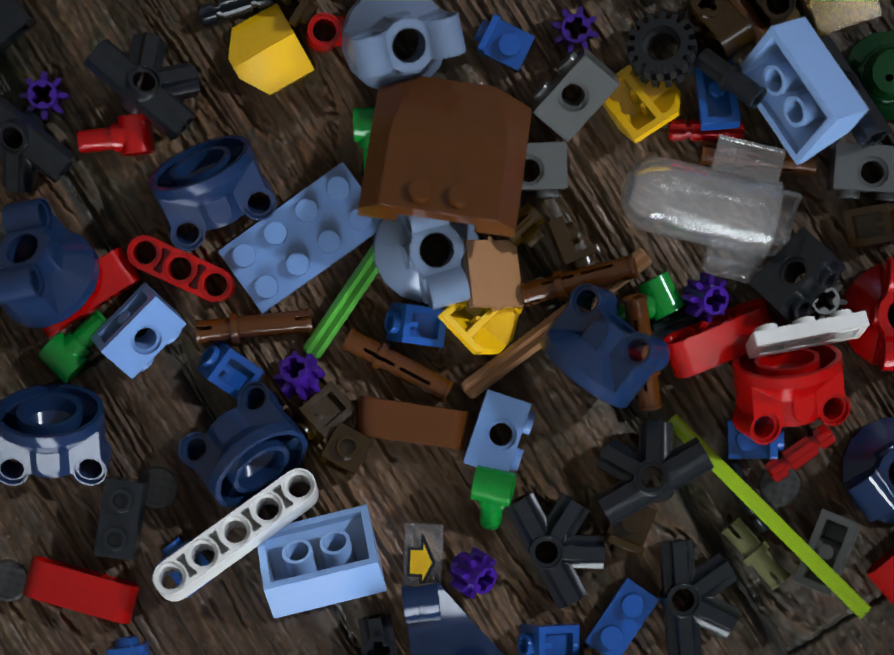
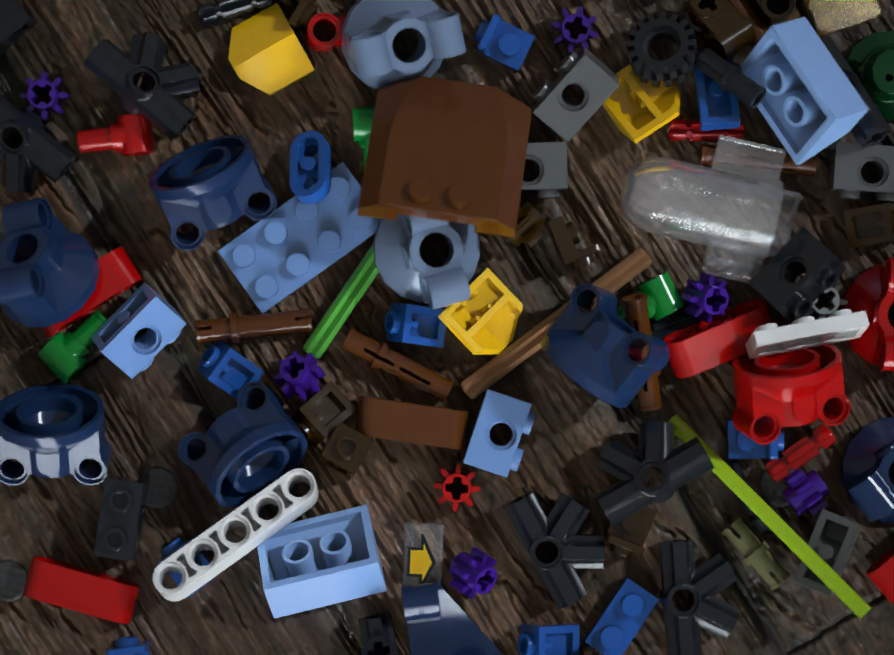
(162, 268): red beam -> none
(308, 170): none -> blue plate
(447, 493): none -> red gear
(492, 274): medium nougat piece -> none
(493, 493): green pin -> none
(563, 283): reddish brown pin -> none
(805, 492): none -> dark purple gear

